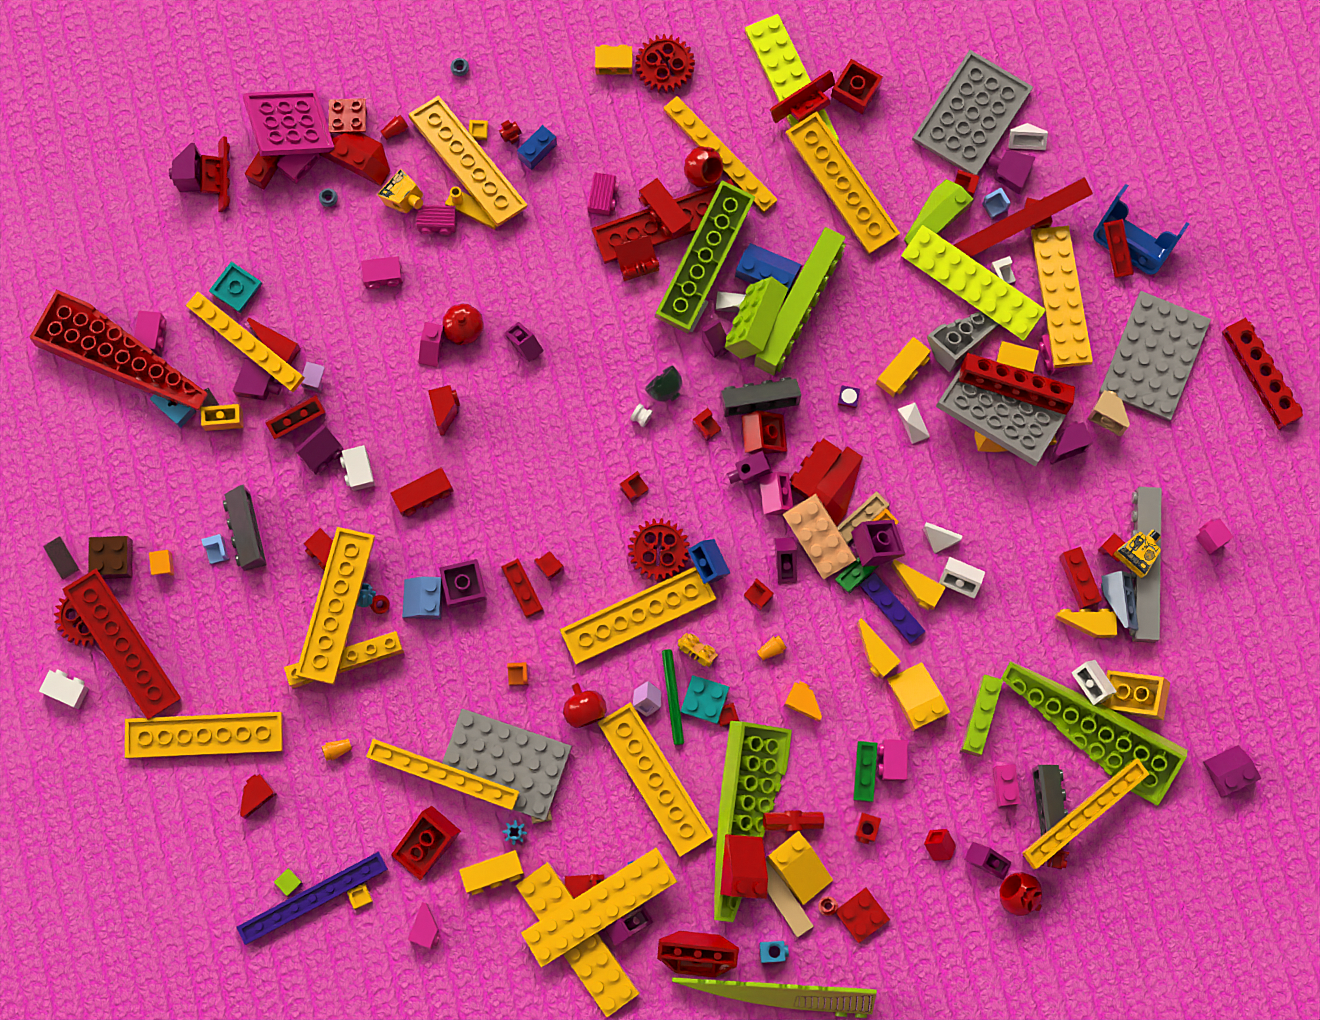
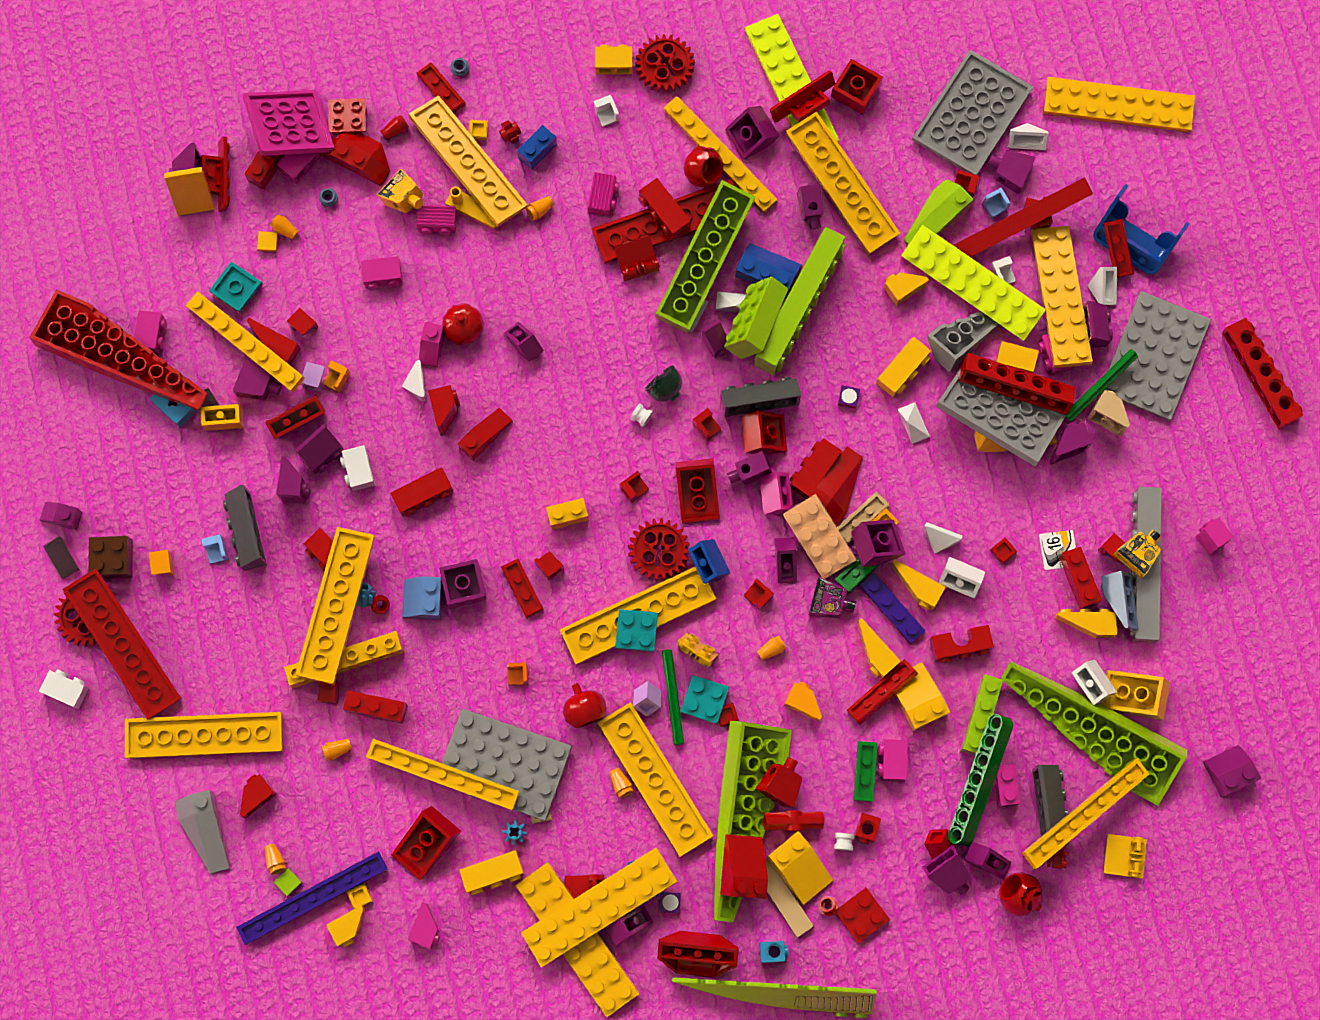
(61, 515): none -> magenta slope
(189, 191): none -> tile
(202, 825): none -> light grey wedge
(267, 241): none -> yellow tile
(274, 859): none -> light orange cone
(283, 226): none -> light orange cone
(291, 485): none -> magenta slope
(301, 322): none -> red panel
(328, 693): none -> red panel
(336, 377): none -> light orange panel
(347, 927): none -> yellow slope
(375, 707): none -> red brick
(415, 381): none -> white slope
(440, 87): none -> red tile
(484, 434): none -> red slope
(539, 208): none -> light orange cone
(567, 513): none -> yellow brick
(606, 111): none -> white panel
(621, 784): none -> light orange cone
(636, 630): none -> teal plate
(670, 902): none -> tile
(697, 490): none -> red slope
(752, 132): none -> magenta slope
(781, 783): none -> red torso
(810, 197): none -> magenta torso
(829, 600): none -> torso
(844, 841): none -> white wheel
(882, 692): none -> red tile
(903, 286): none -> yellow slope
(945, 648): none -> red arch
(948, 871): none -> magenta torso
(981, 771): none -> green beam
(1003, 550): none -> red tile
(1054, 545): none -> sticker
(1097, 324): none -> magenta slope
(1101, 384): none -> green axle
(1104, 285): none -> white slope
(1119, 104): none -> yellow plate
(1125, 856): none -> yellow hinge

